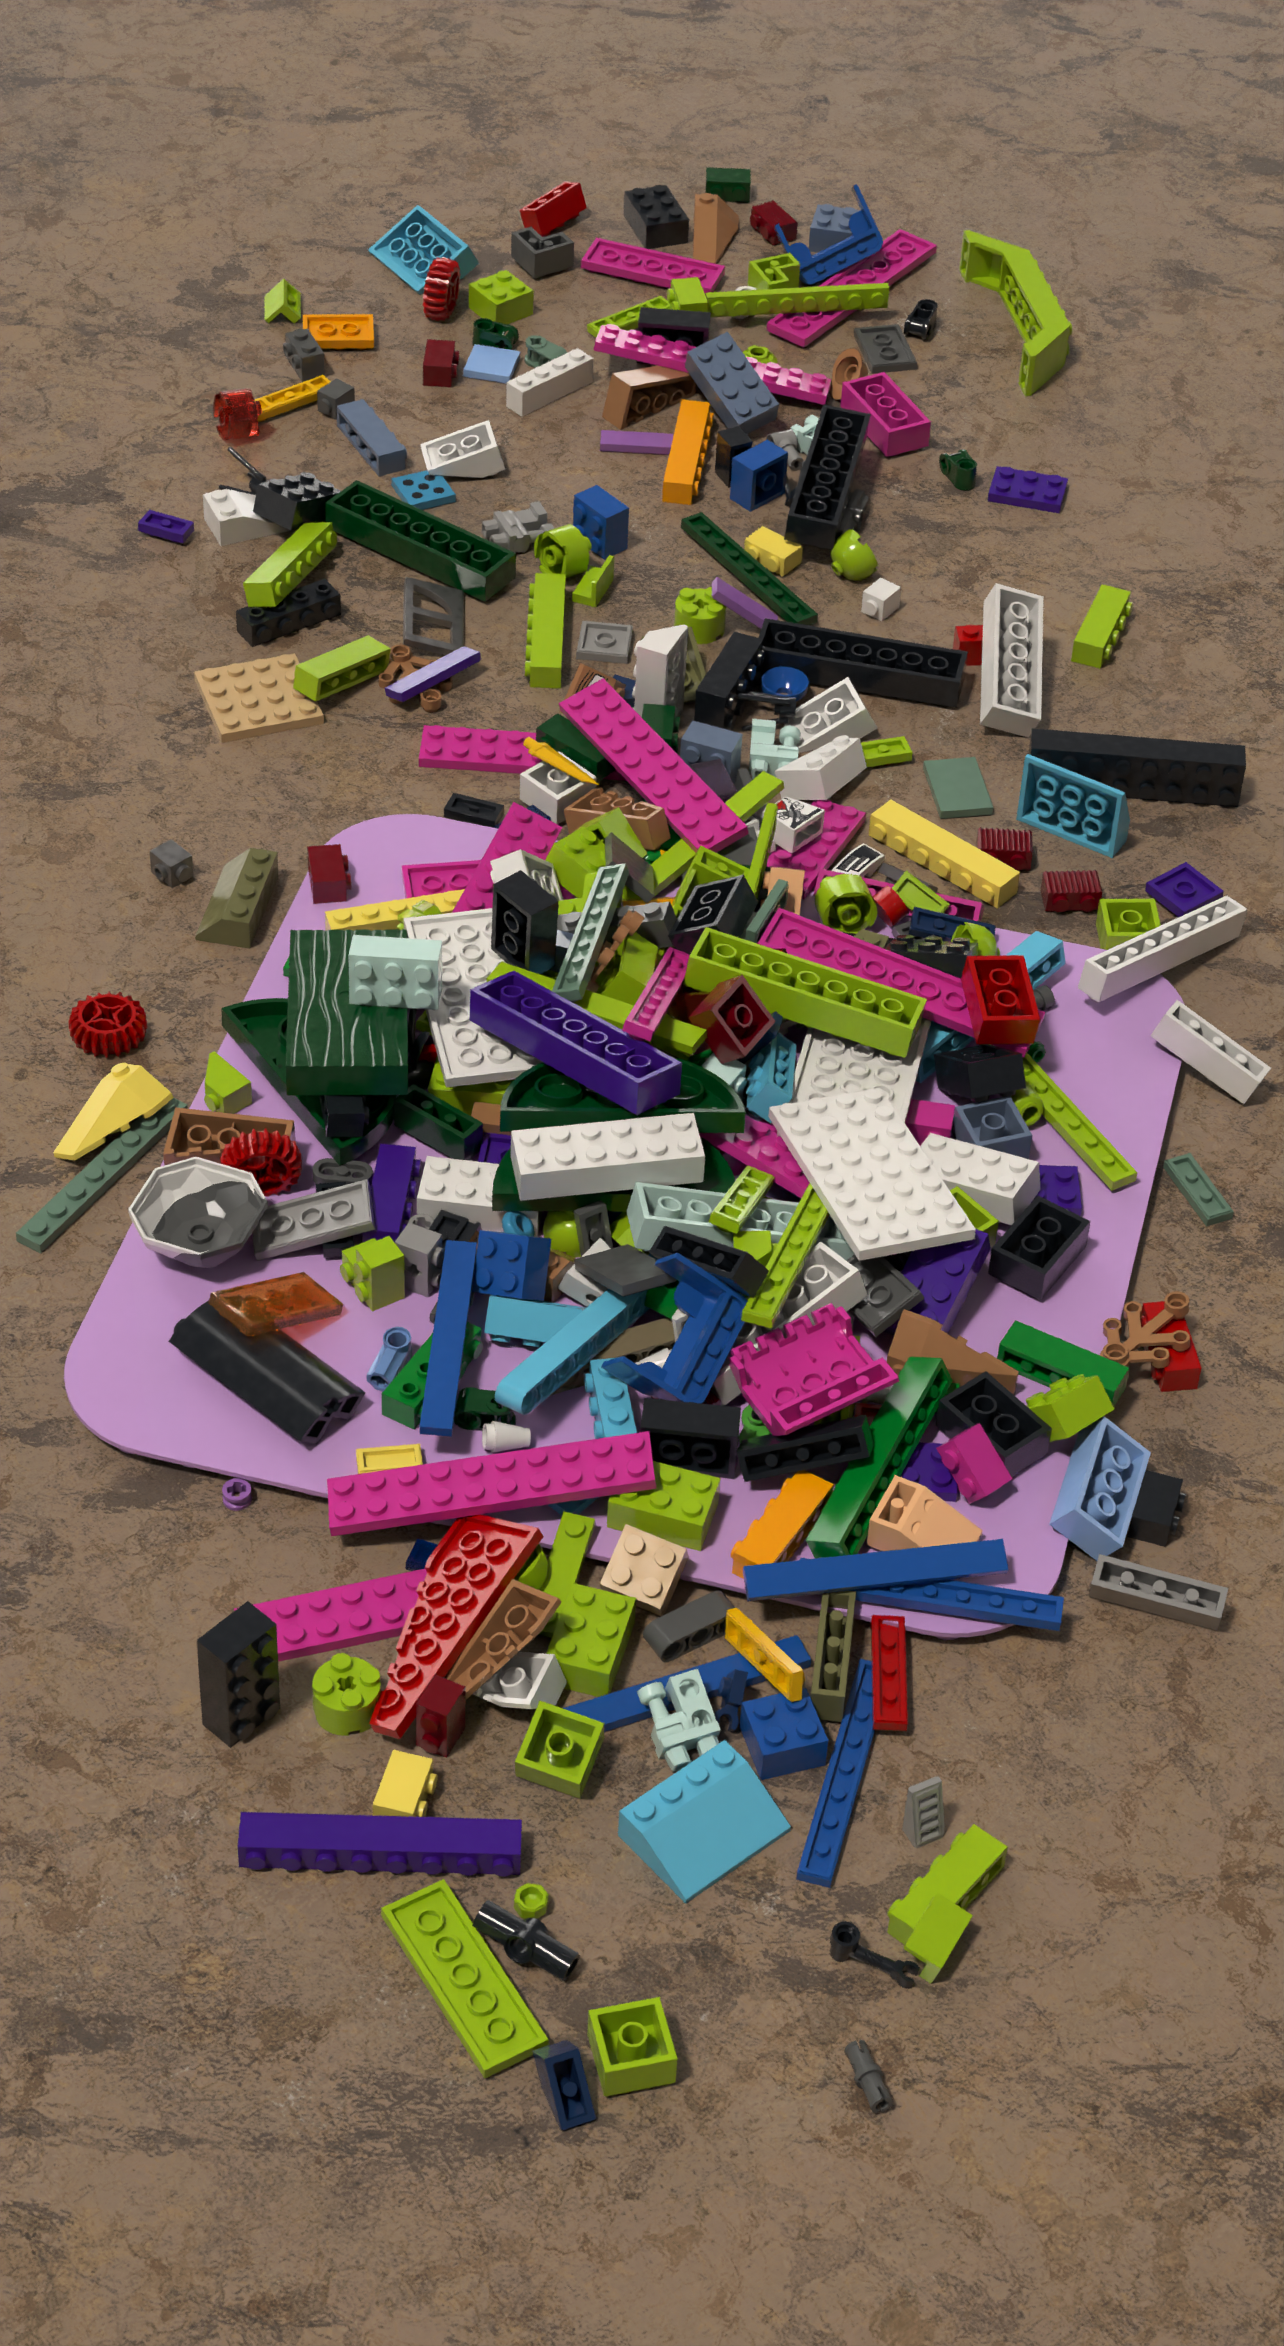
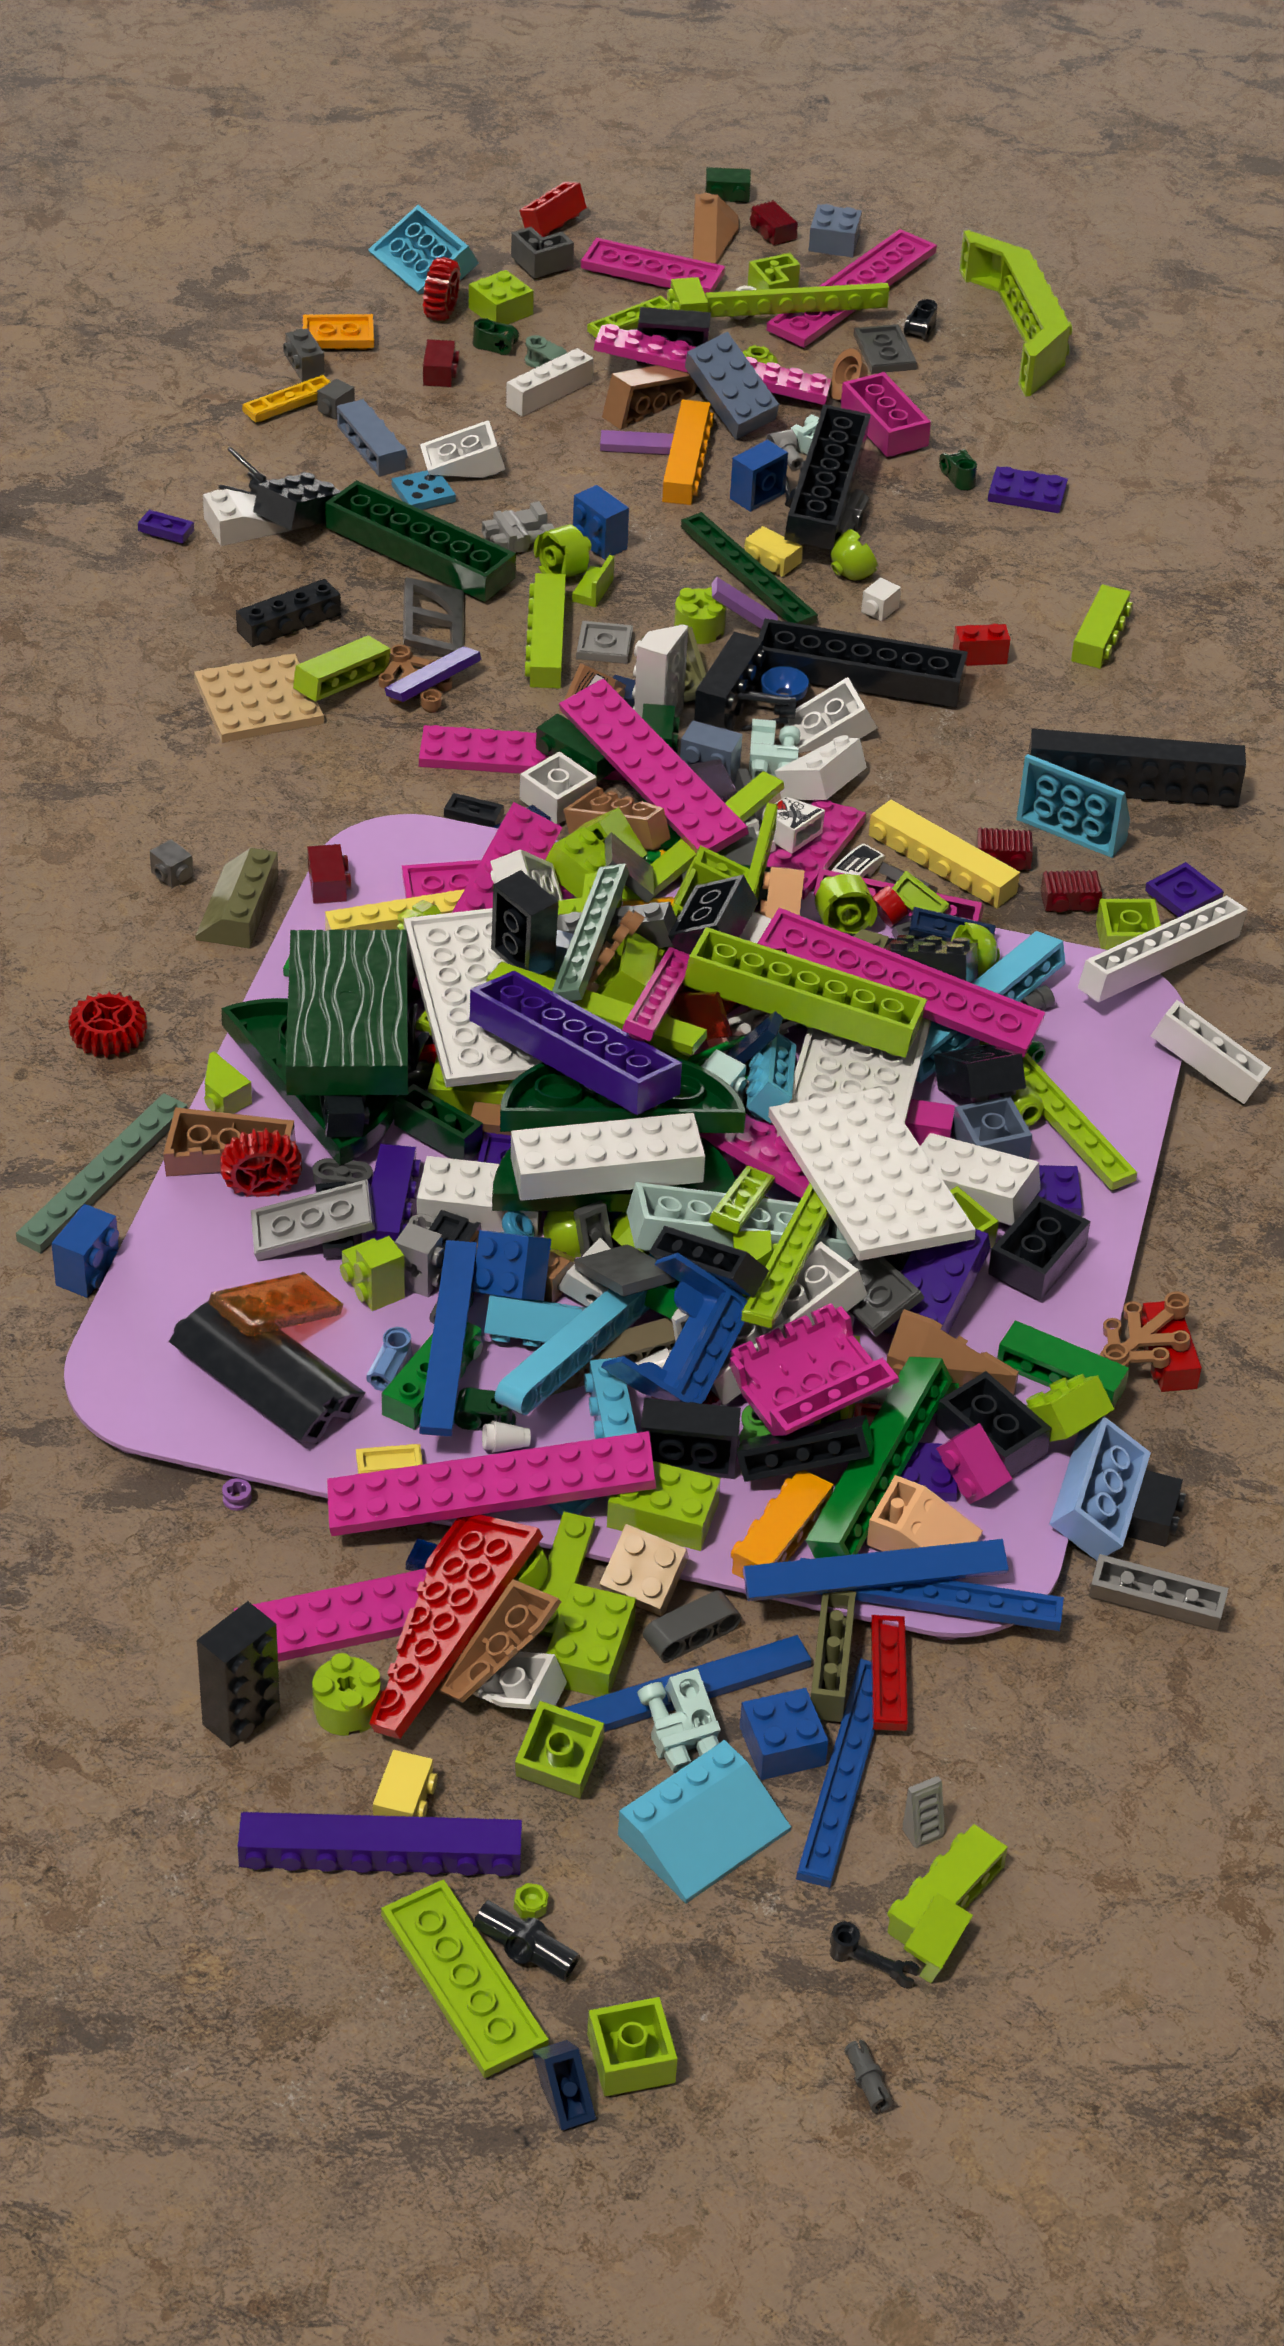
(85, 1250): none -> blue brick
(114, 1103): light yellow wedge -> none
(198, 1211): rock -> none
(237, 414): clear red brick -> none
(283, 300): lime panel -> none
(290, 564): lime brick -> none
(395, 972): light aqua brick -> none
(440, 1716): dark red brick -> none
(491, 363): light blue tile -> none
(549, 755): yellow bar -> none
(656, 217): black brick -> none
(729, 444): black brick -> none
(732, 1019): dark red brick -> none
(732, 1692): dark blue plate -> none
(764, 1655): yellow plate -> none
(775, 899): sand green tile -> none
(863, 243): blue windscreen -> none
(886, 751): lime plate -> none
(957, 787): sand green tile -> none
(1000, 999): red brick -> none
(1012, 660): white brick -> none
(1198, 1189): sand green tile -> none

